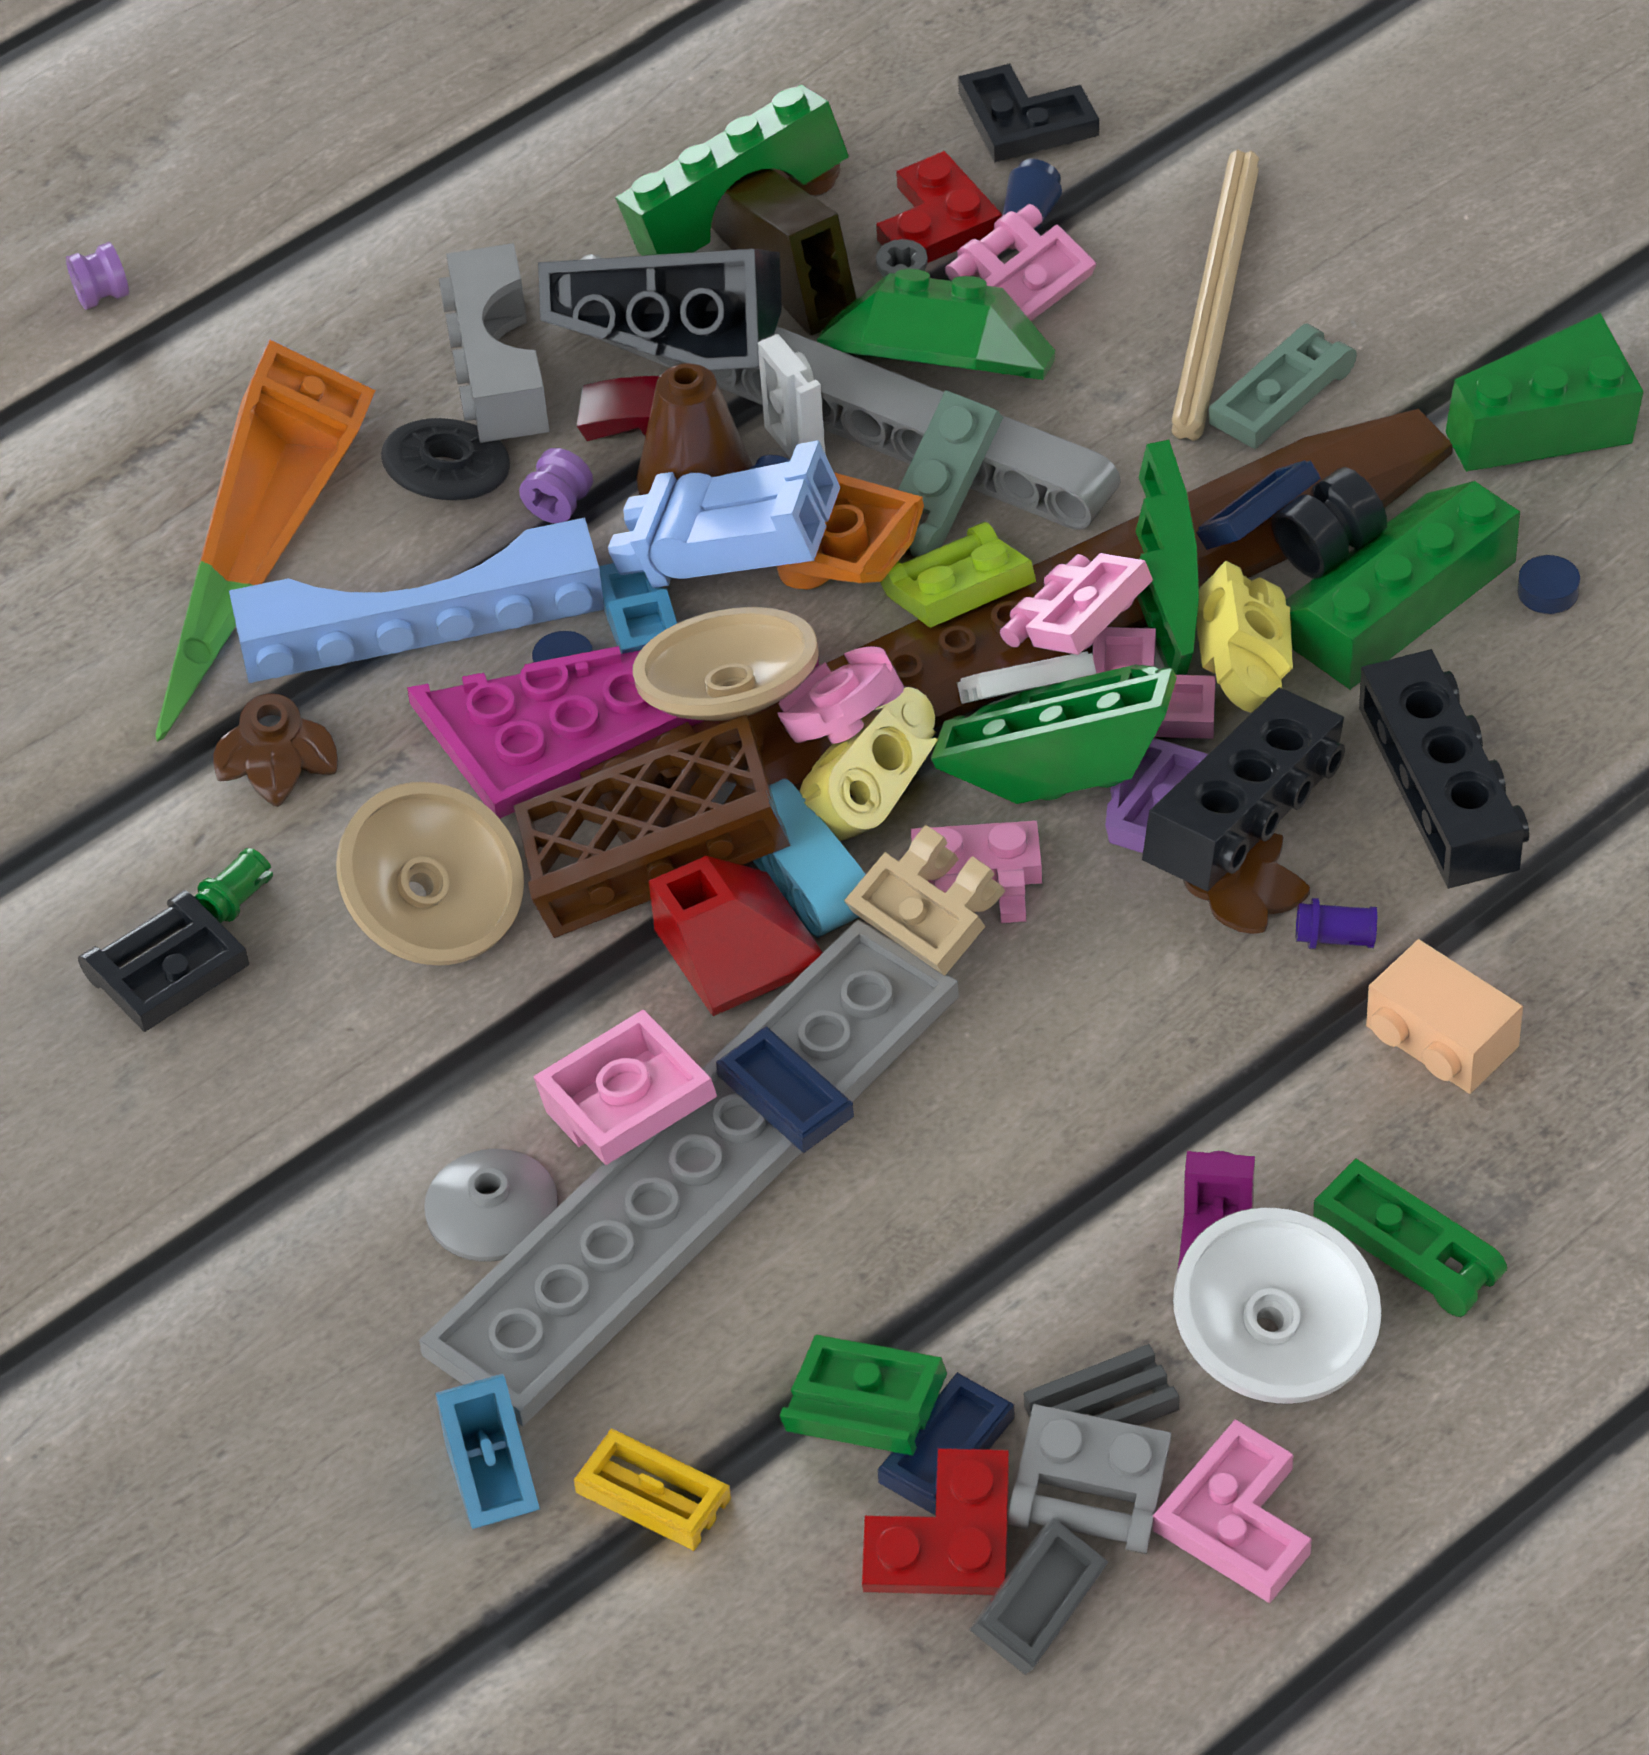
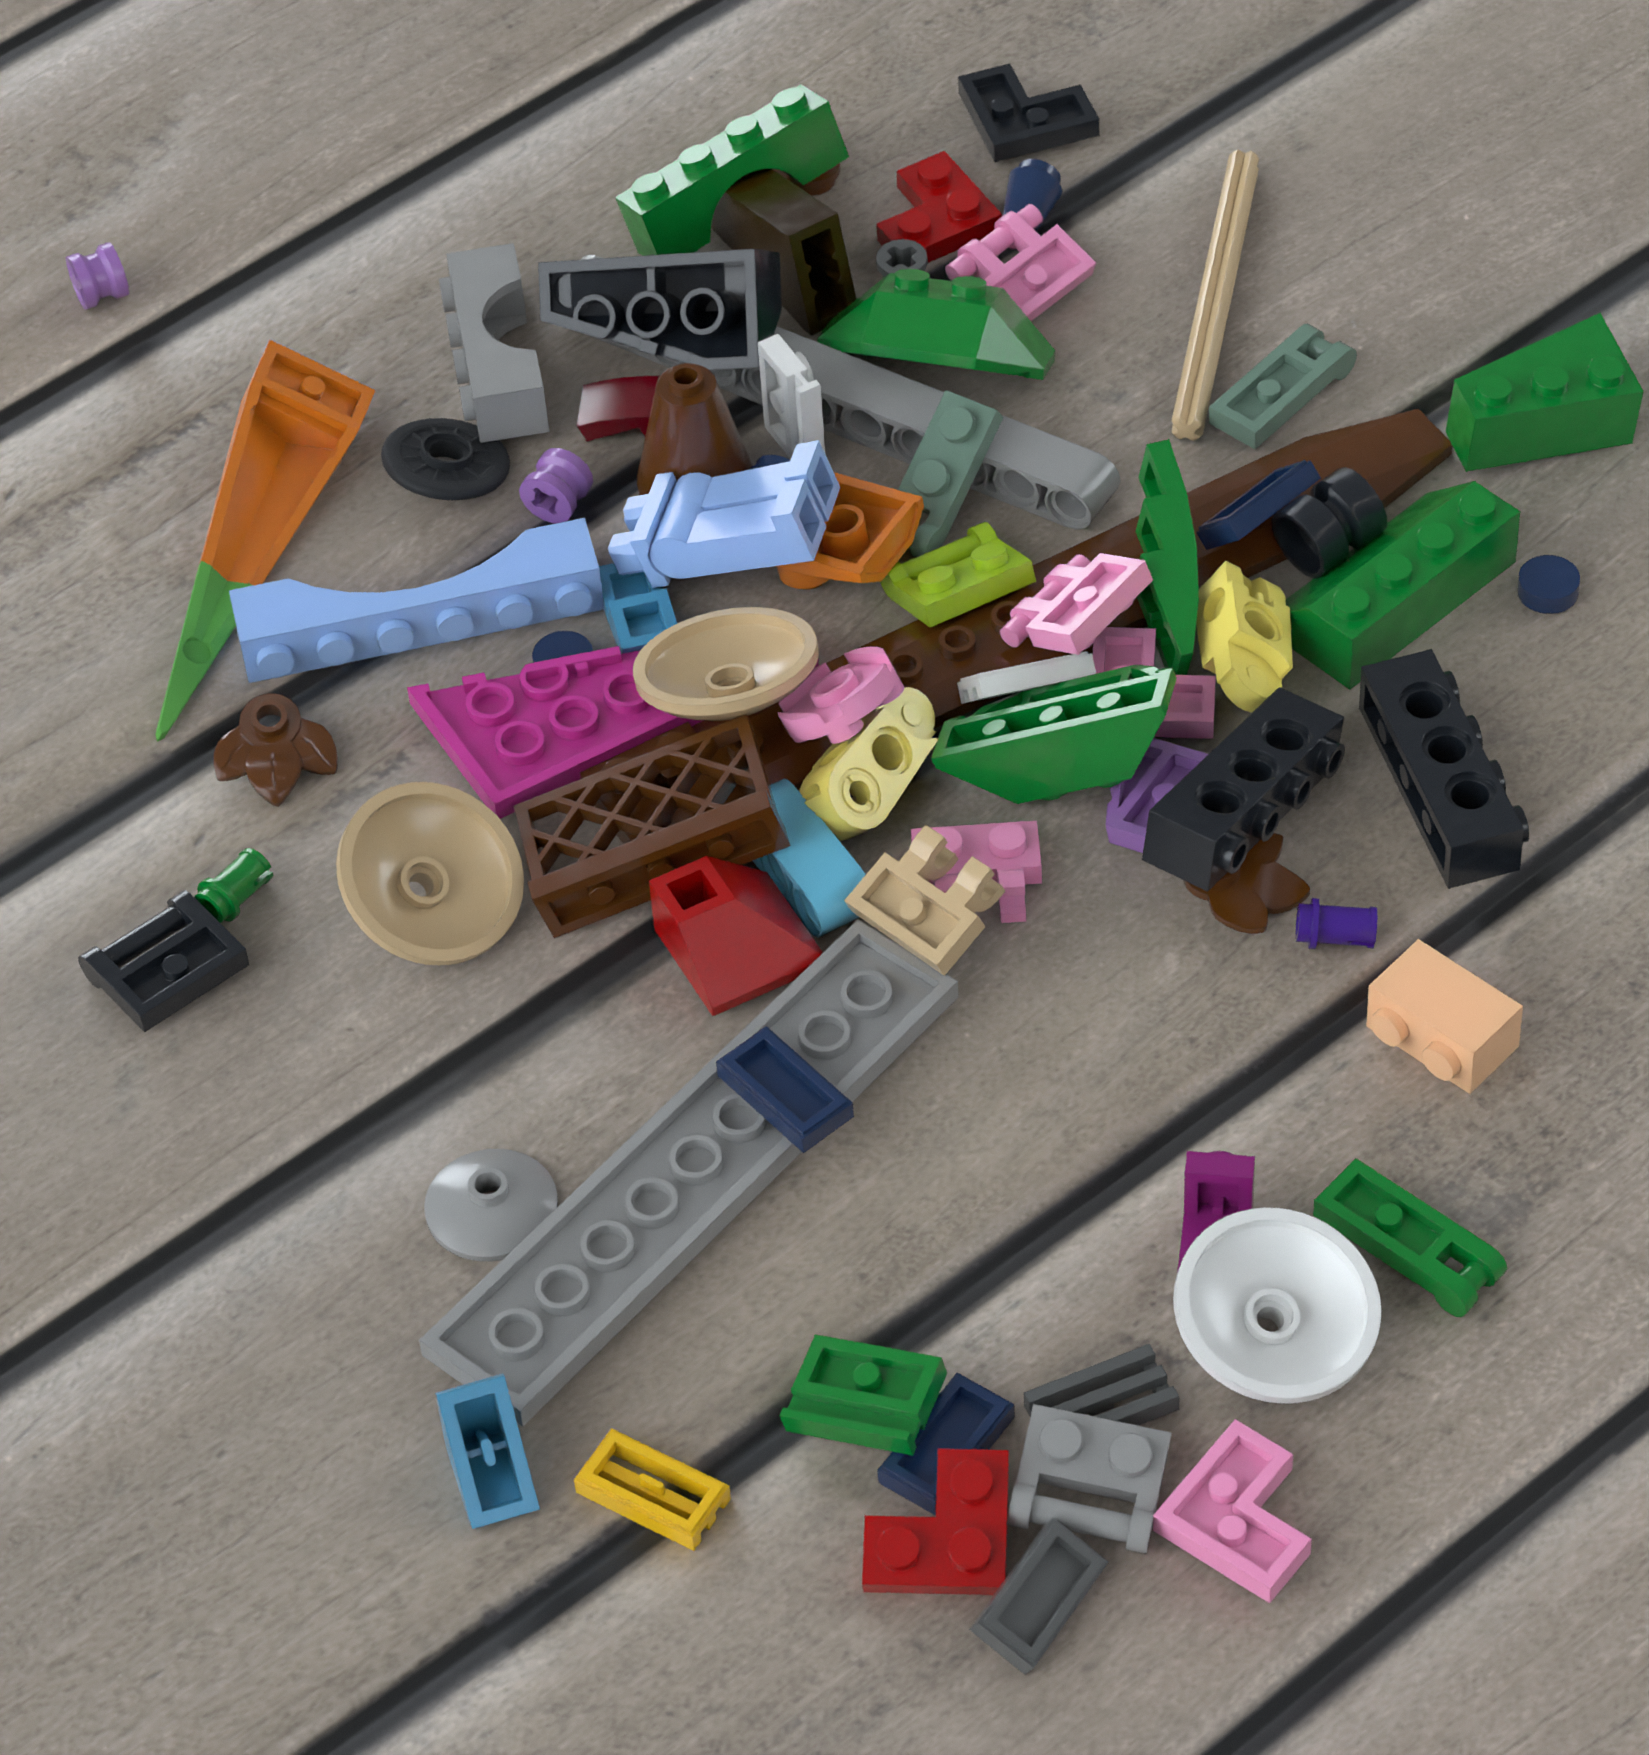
(623, 1087): bright pink plate -> none

